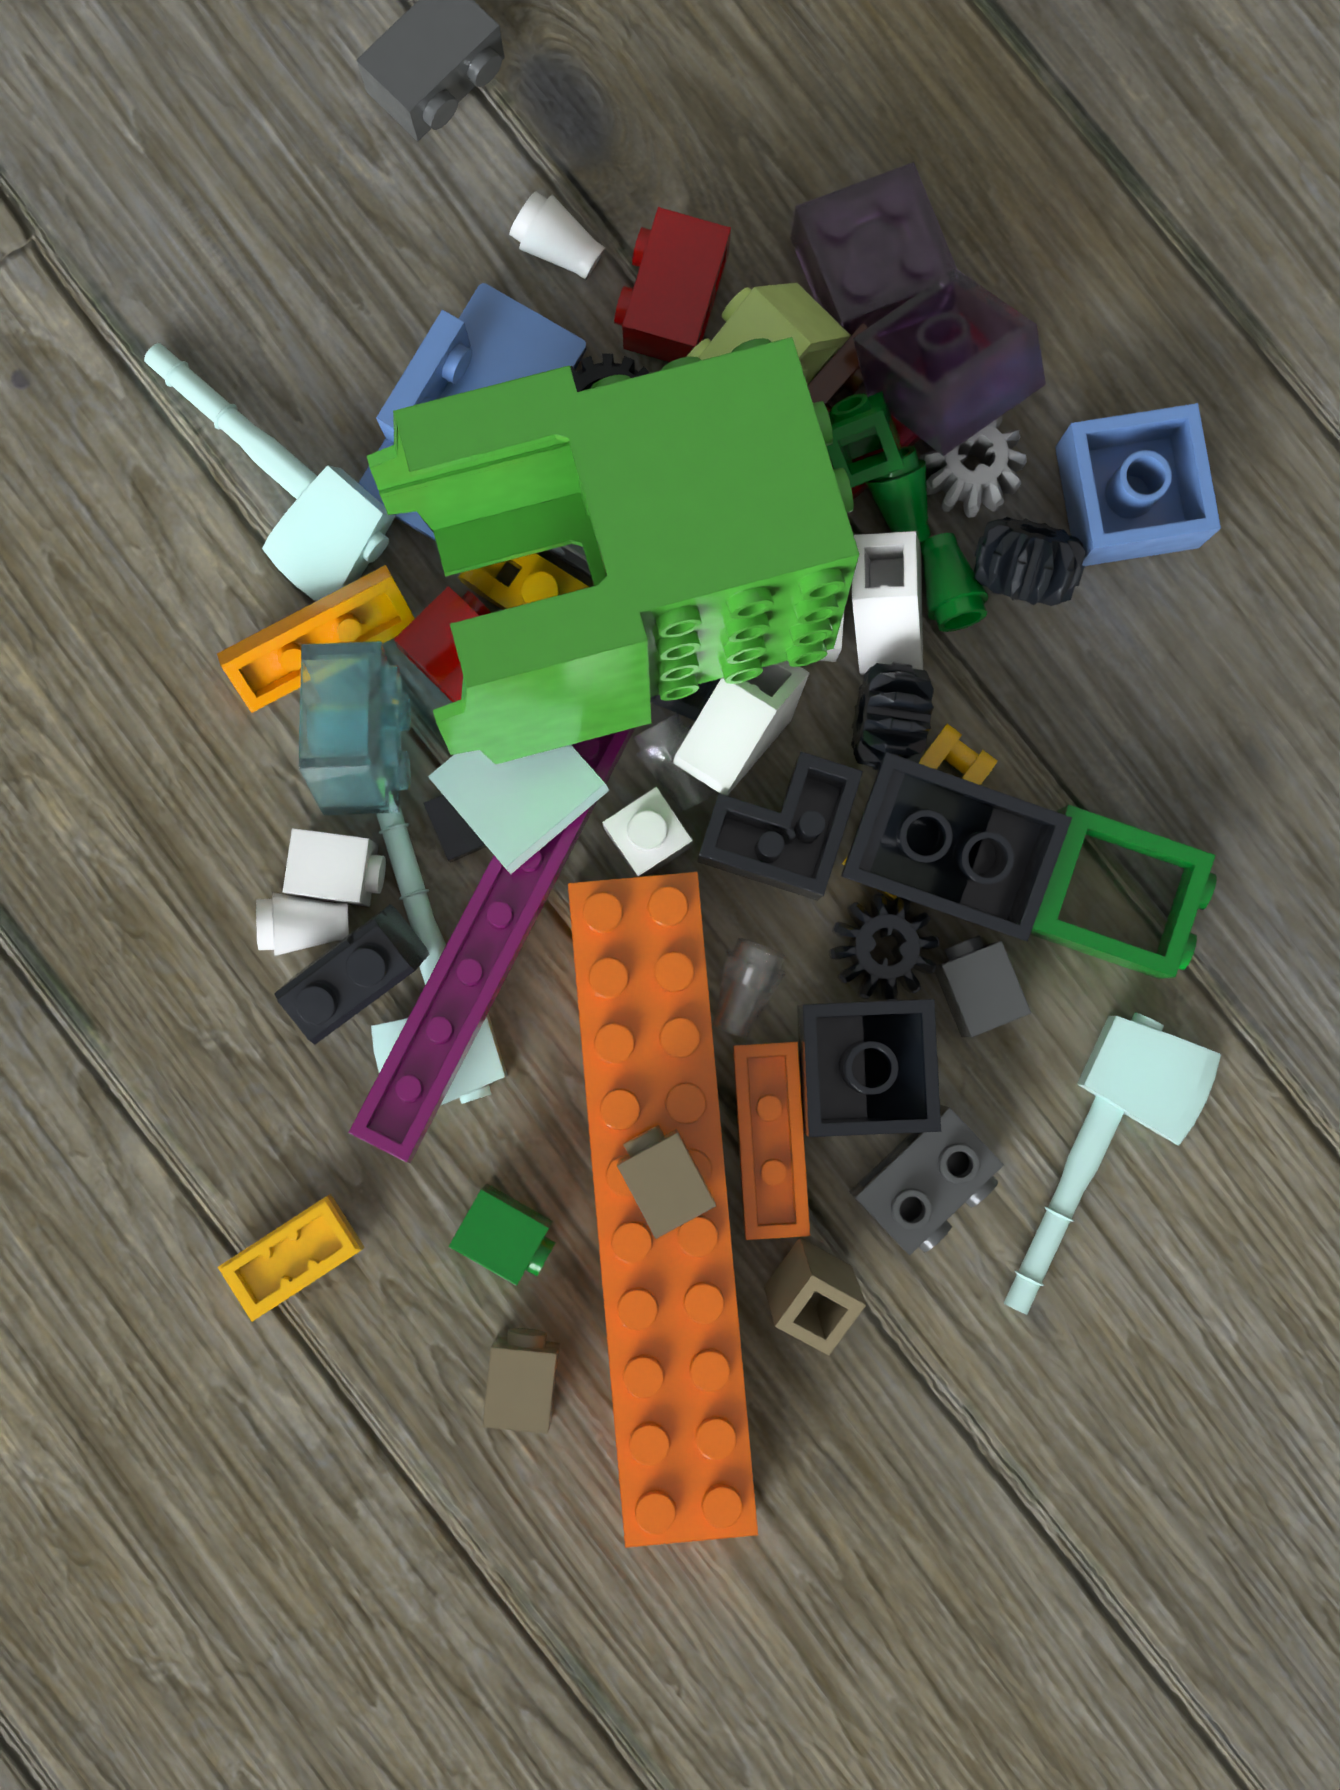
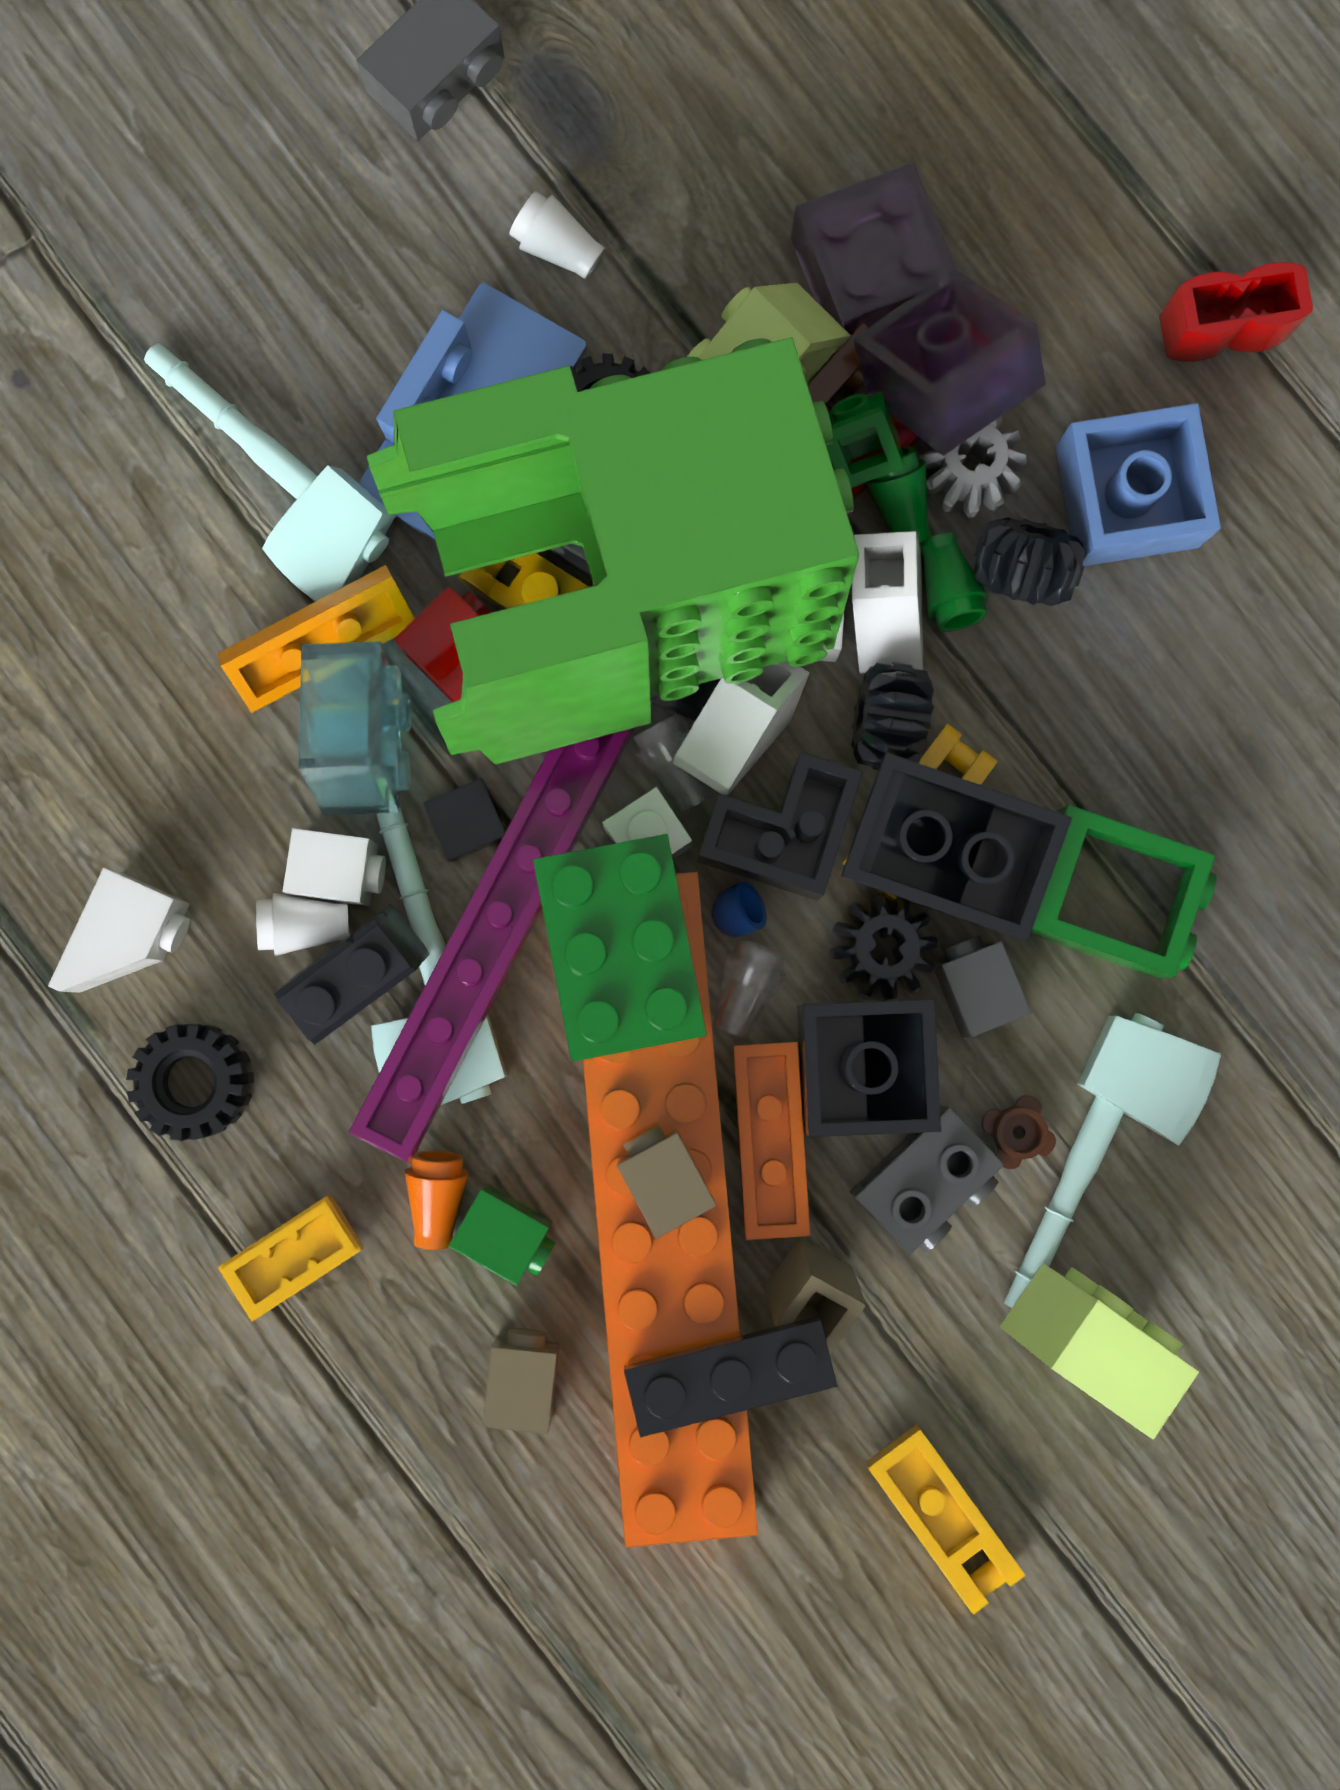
(120, 932): none -> white slope
(152, 1088): none -> black tyre
(435, 1196): none -> orange cone
(520, 801): light aqua tile -> none
(619, 947): none -> green brick
(674, 286): red brick -> none
(730, 1376): none -> black plate
(739, 911): none -> blue hinge
(943, 1517): none -> yellow plate
(1036, 1134): none -> reddish brown plate
(1101, 1347): none -> yellowish green brick
(1235, 311): none -> red brick

